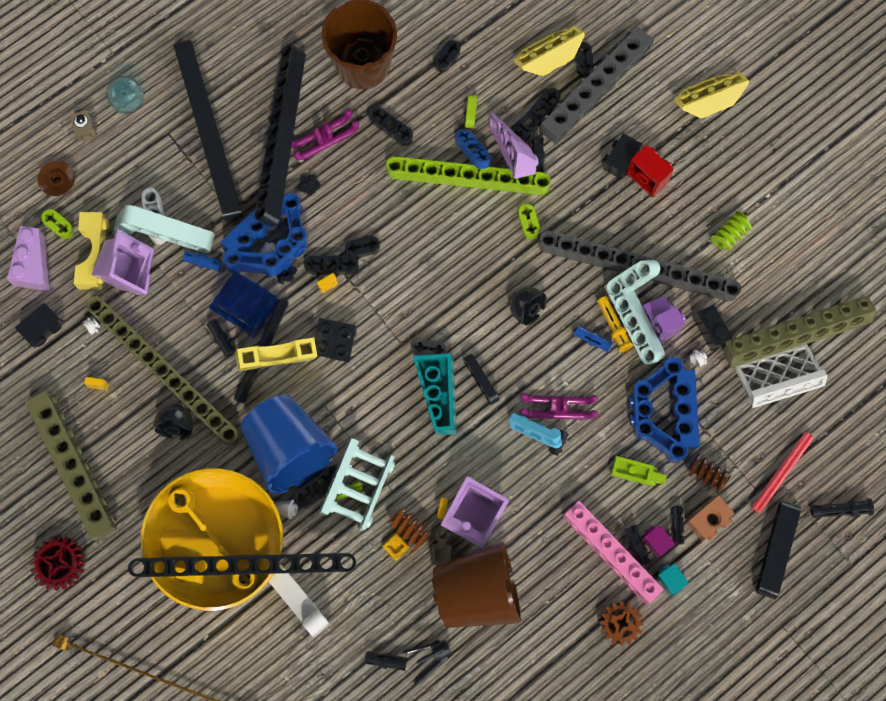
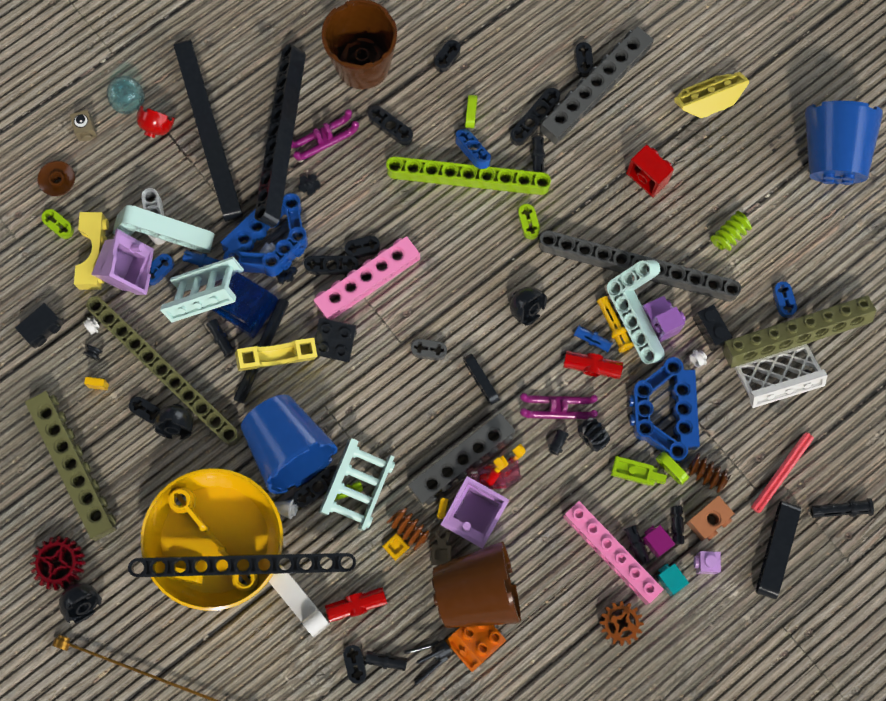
(29, 260): lavender wedge -> none
(78, 602): none -> black cylinder
(92, 352): none -> black bush
(140, 413): none -> black beam
(154, 122): none -> red cylinder
(160, 270): none -> blue beam
(205, 300): none -> light aqua fence
(327, 283): yellow tile -> none
(350, 665): none -> black beam
(356, 604): none -> red piece
(363, 288): none -> bright pink brick
(438, 387): teal wedge -> none
(475, 644): none -> orange bracket
(496, 425): none -> dark grey brick
(501, 472): none -> torso
(514, 150): lavender wedge -> none
(536, 430): medium azure plate -> none
(550, 51): light yellow wedge -> none
(593, 364): none -> red piece
(593, 434): none -> black gear
(621, 155): black brick -> none
(672, 468): none -> lime beam
(707, 562): none -> lavender brick
(780, 300): none -> blue beam
(841, 140): none -> blue cone

